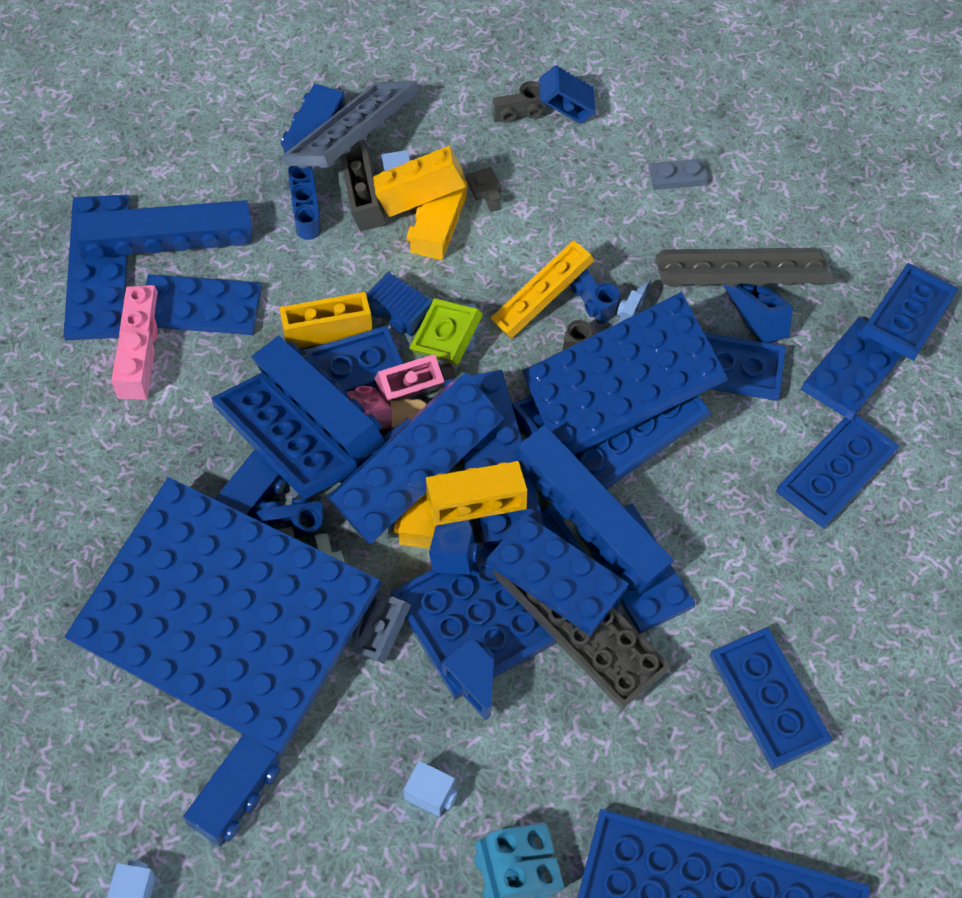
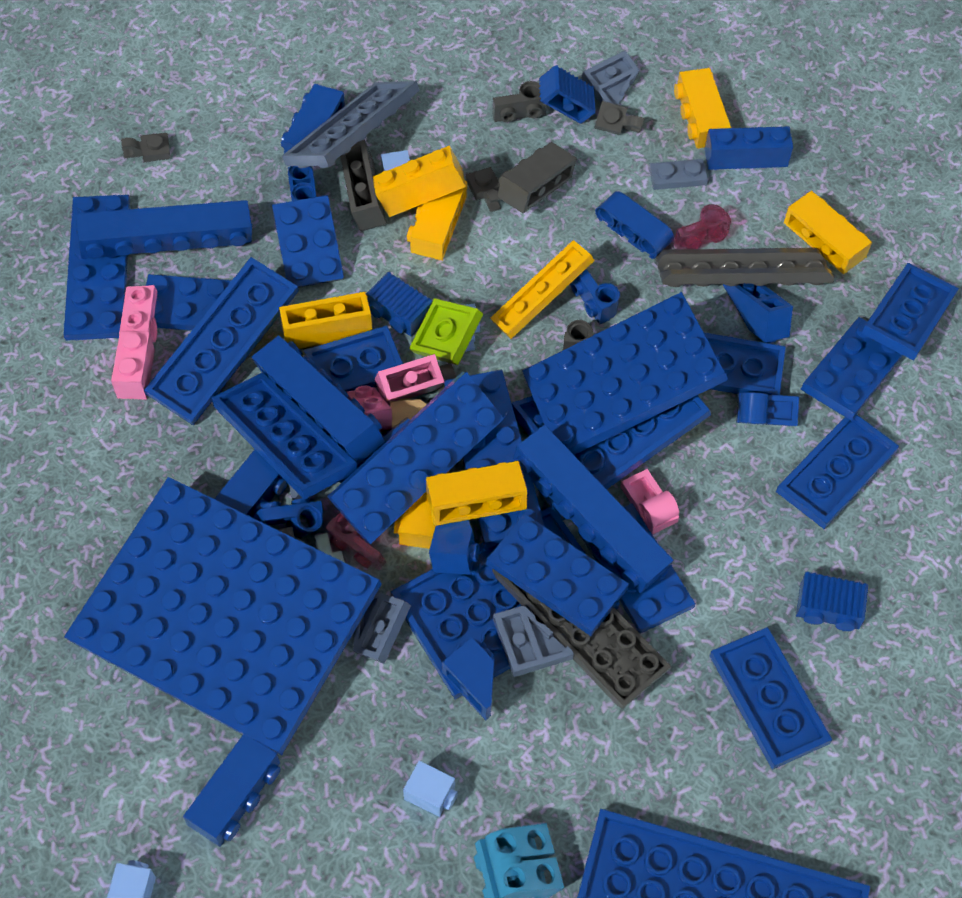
(152, 147): none -> dark grey plate
(221, 341): none -> blue plate
(308, 241): none -> blue plate
(364, 553): none -> clear pink plate
(528, 642): none -> sand blue wing
(536, 177): none -> dark grey brick
(612, 77): none -> sand blue wing
(613, 119): none -> dark grey plate
(634, 302): light blue plate -> none
(635, 223): none -> blue beam
(654, 506): none -> bright pink plate
(700, 104): none -> yellow brick
(712, 226): none -> clear pink plate
(748, 147): none -> blue brick
(767, 409): none -> blue plate
(827, 231): none -> yellow brick
(832, 601): none -> blue brick

